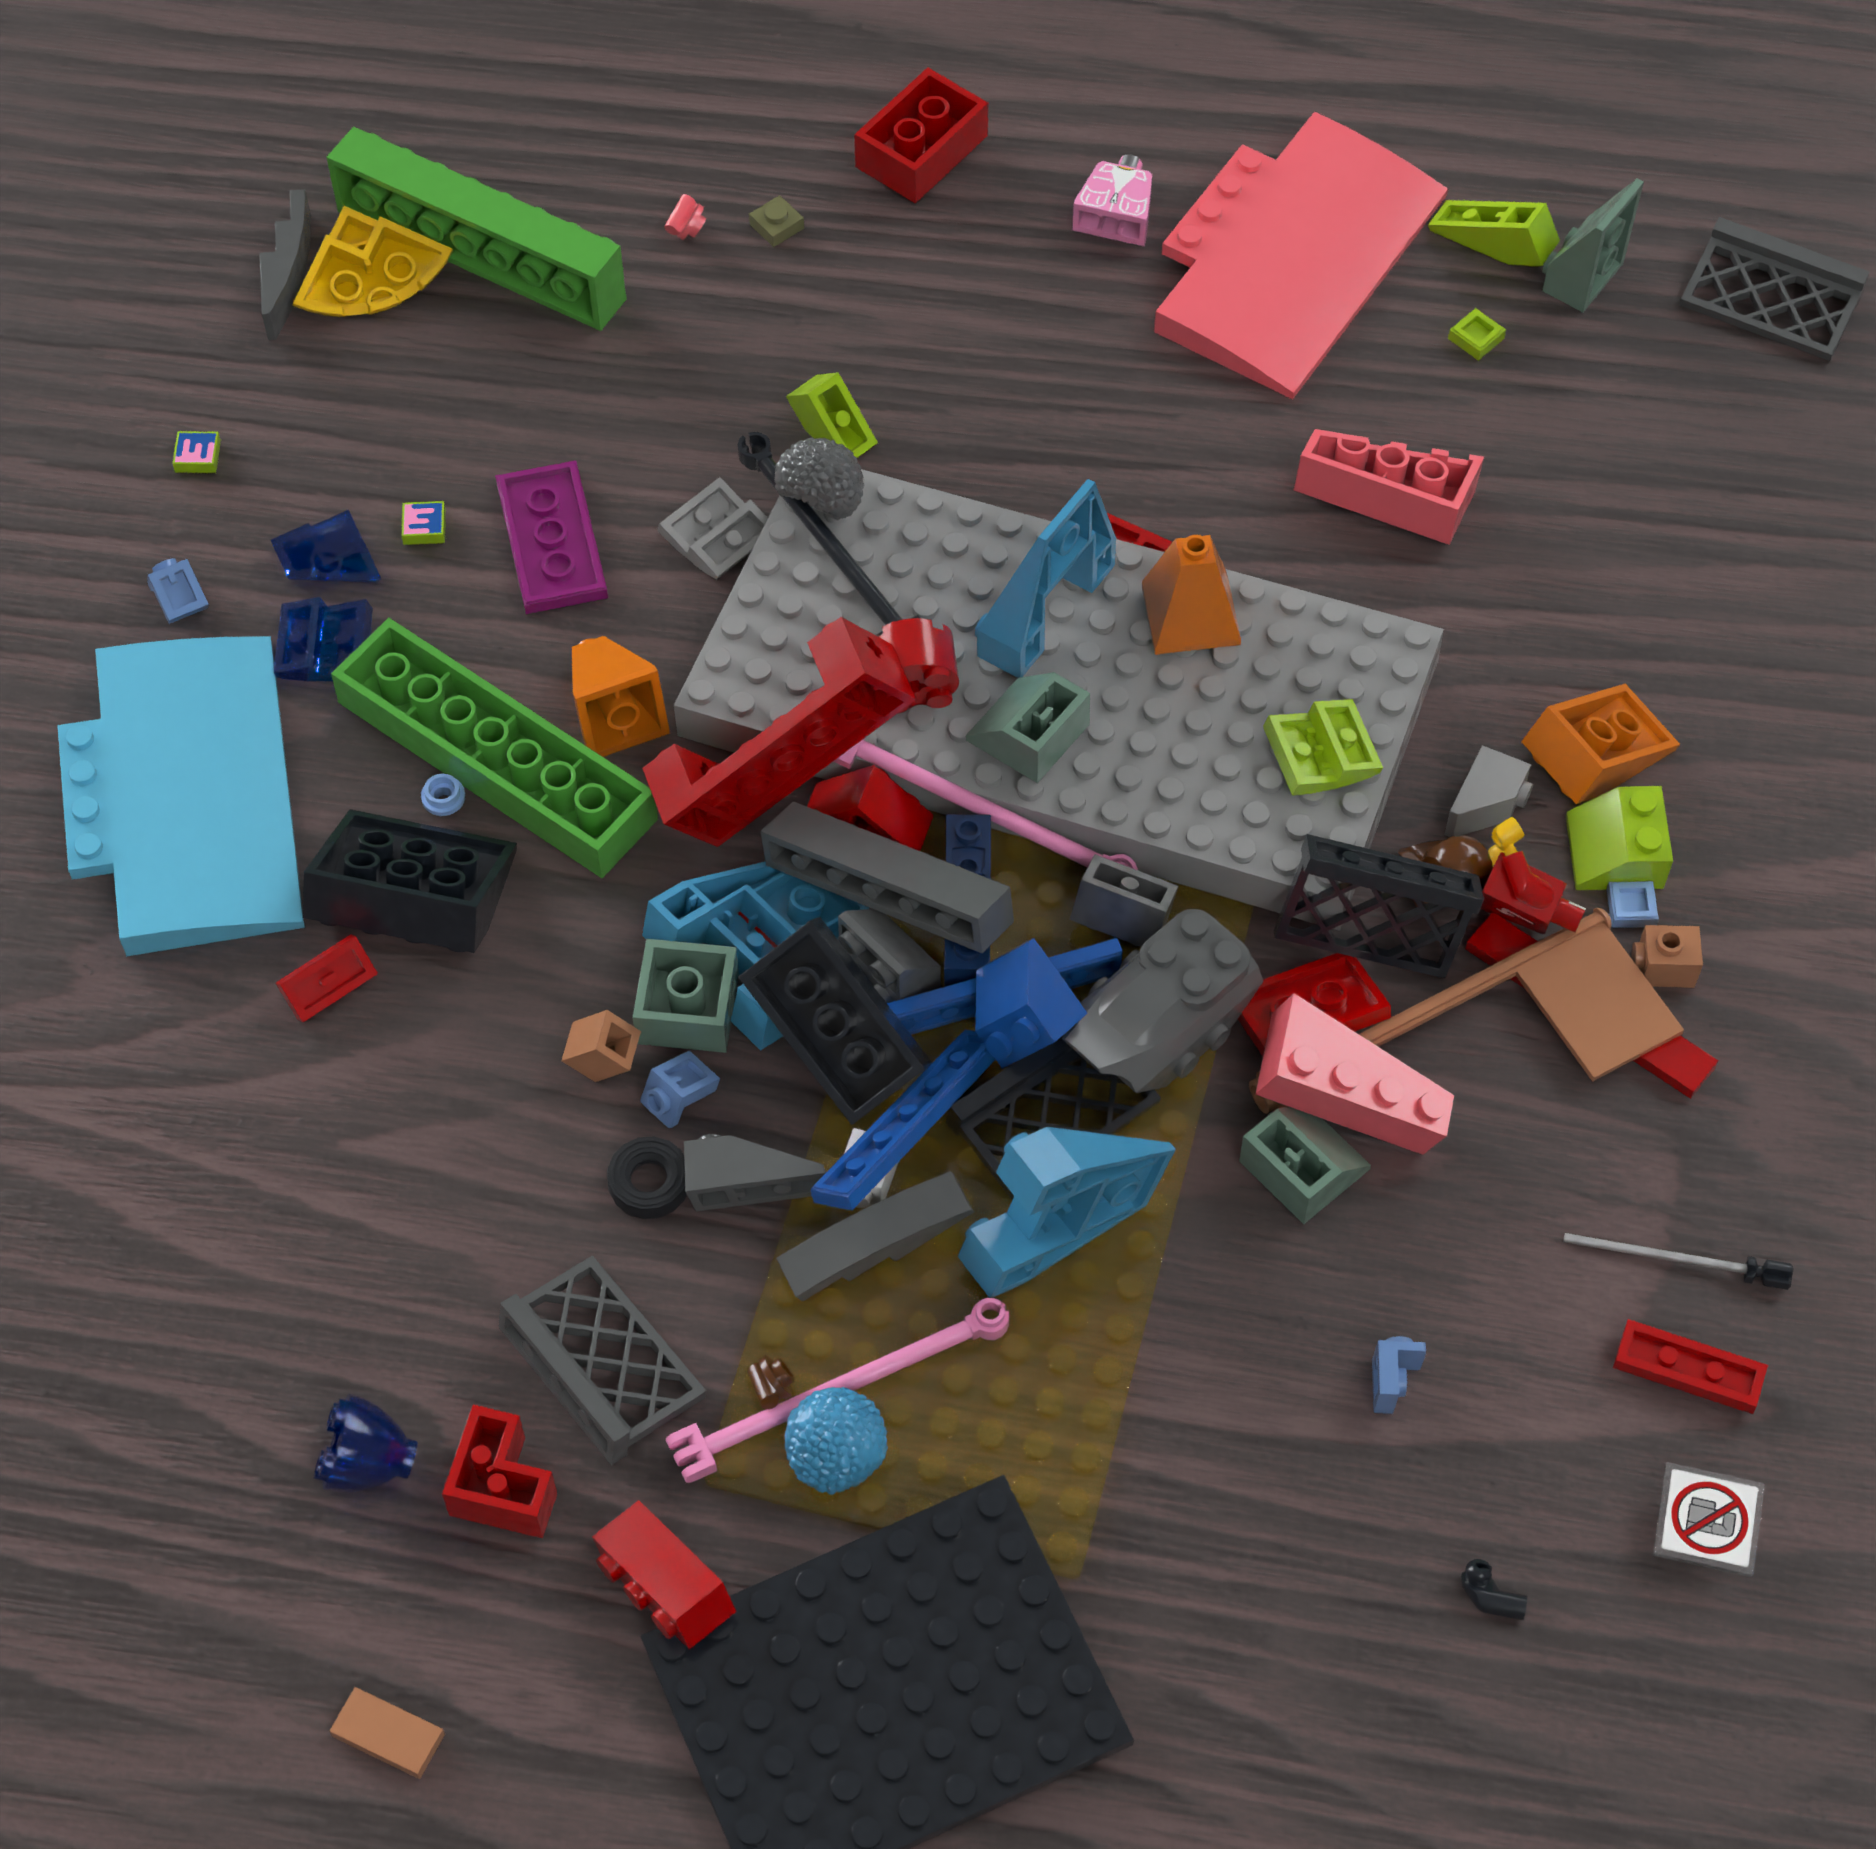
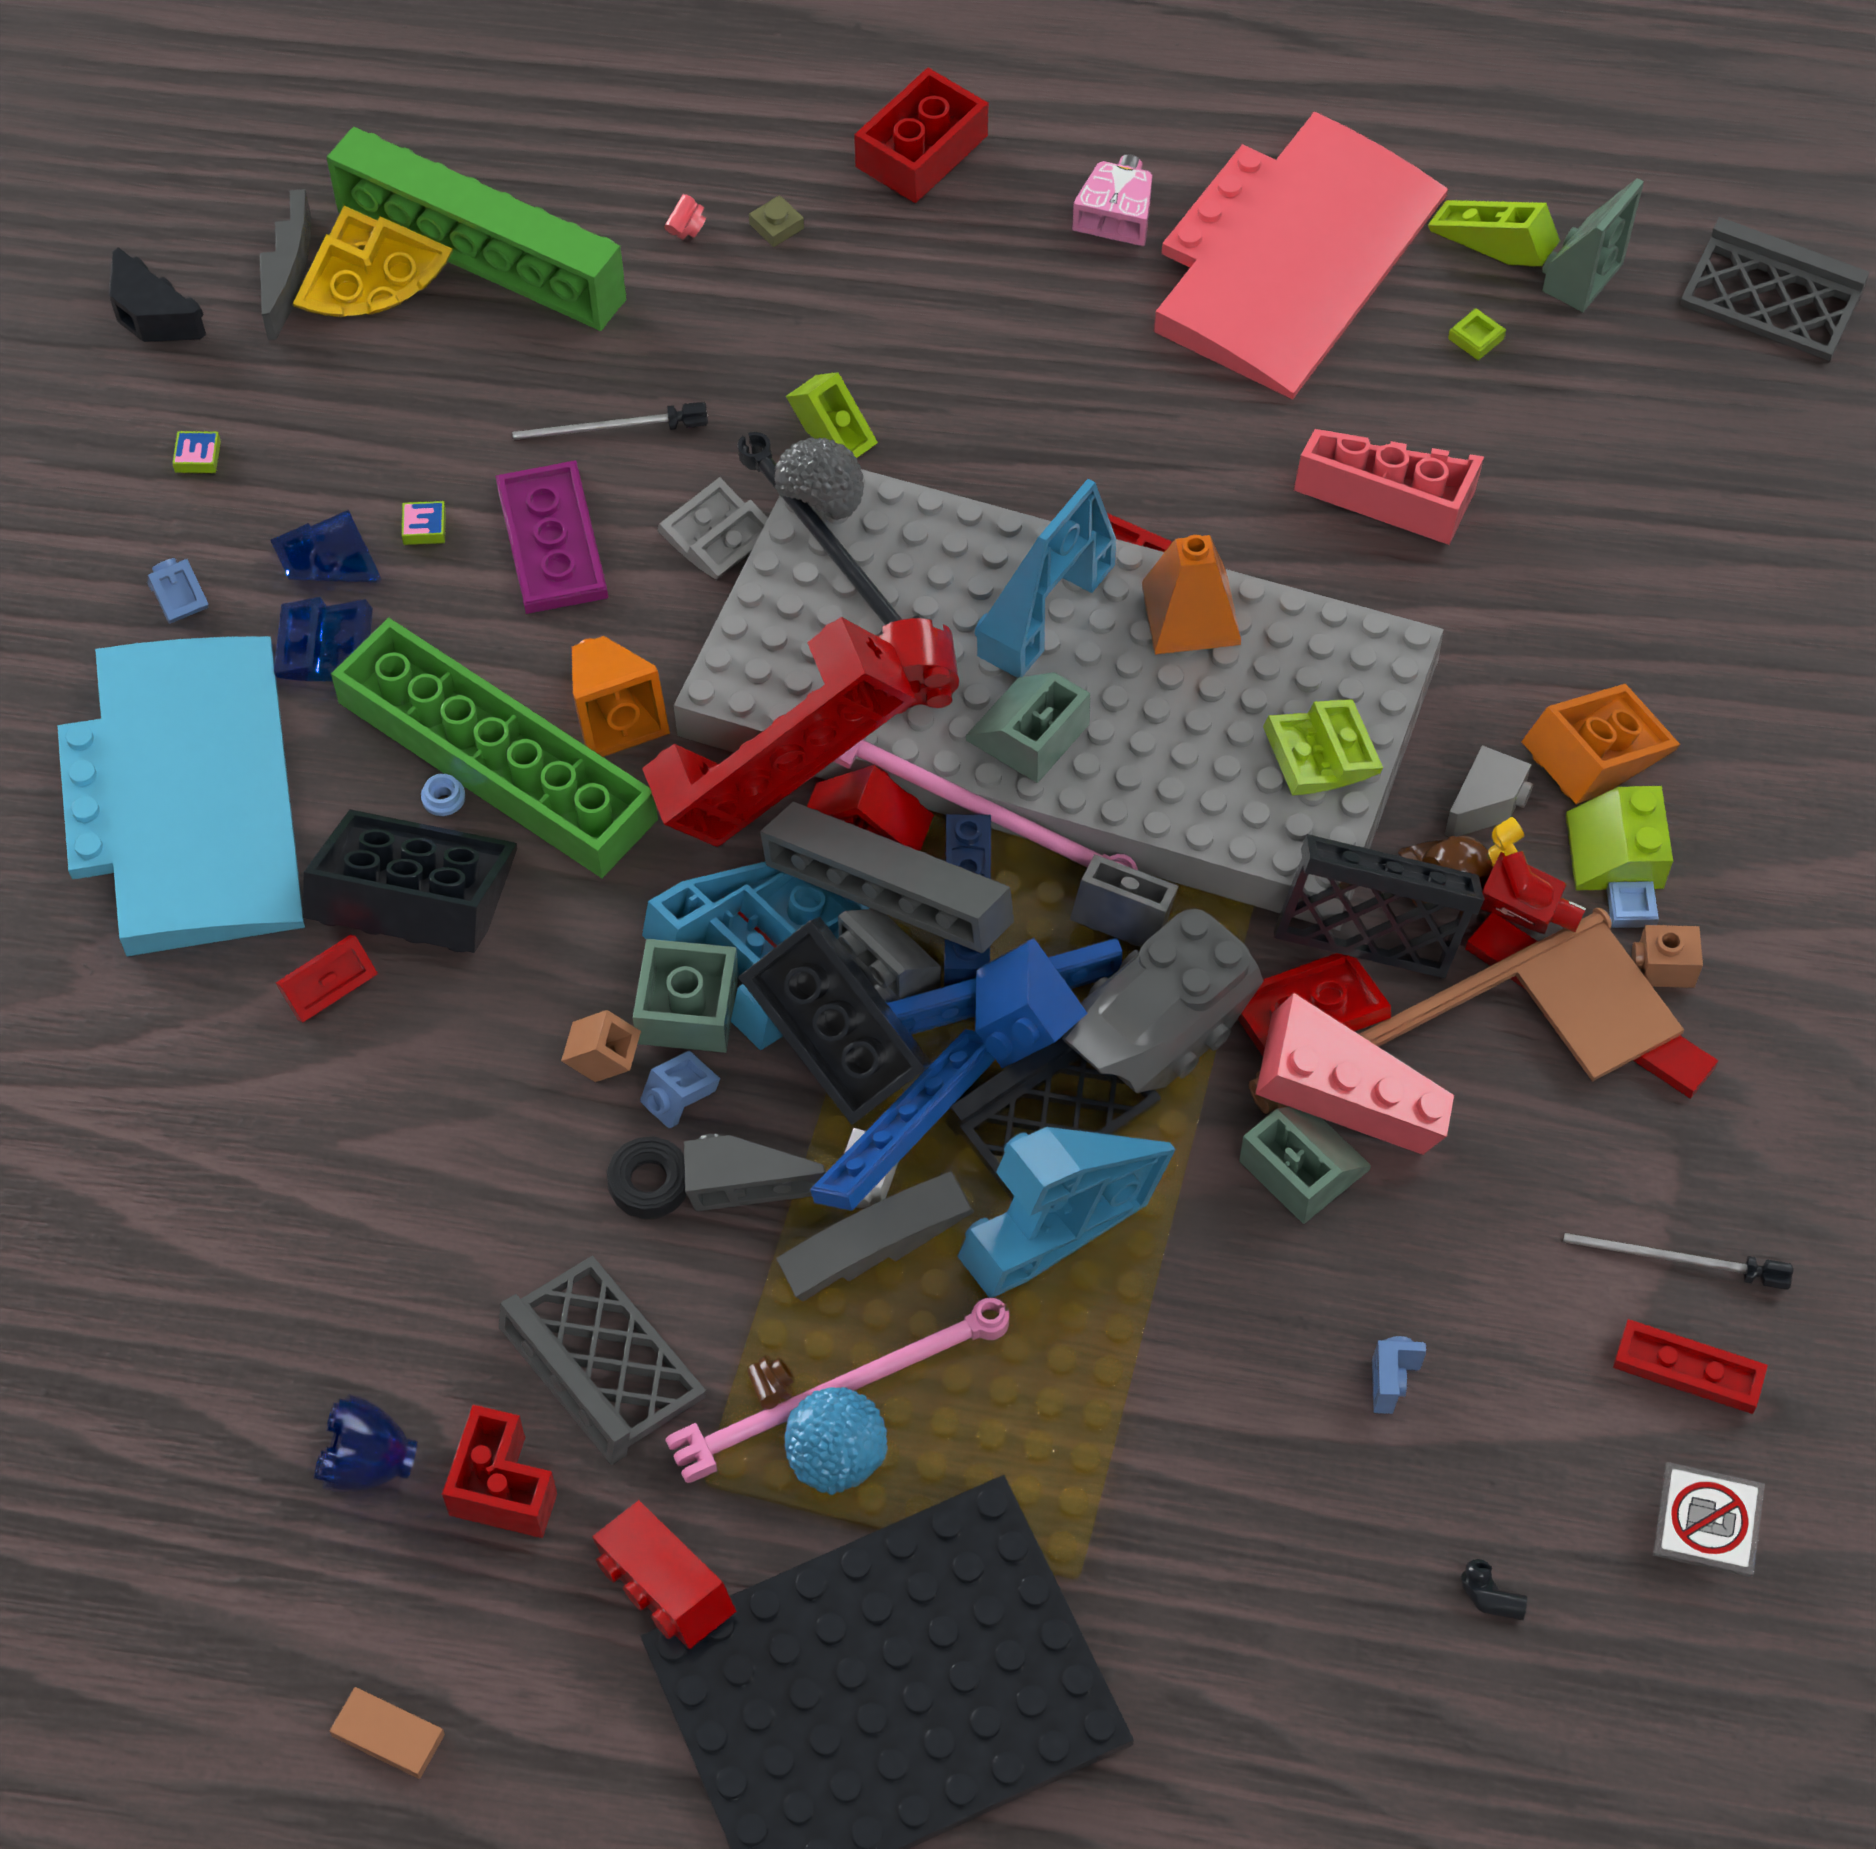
(151, 304): none -> black slope
(691, 414): none -> flat silver piece

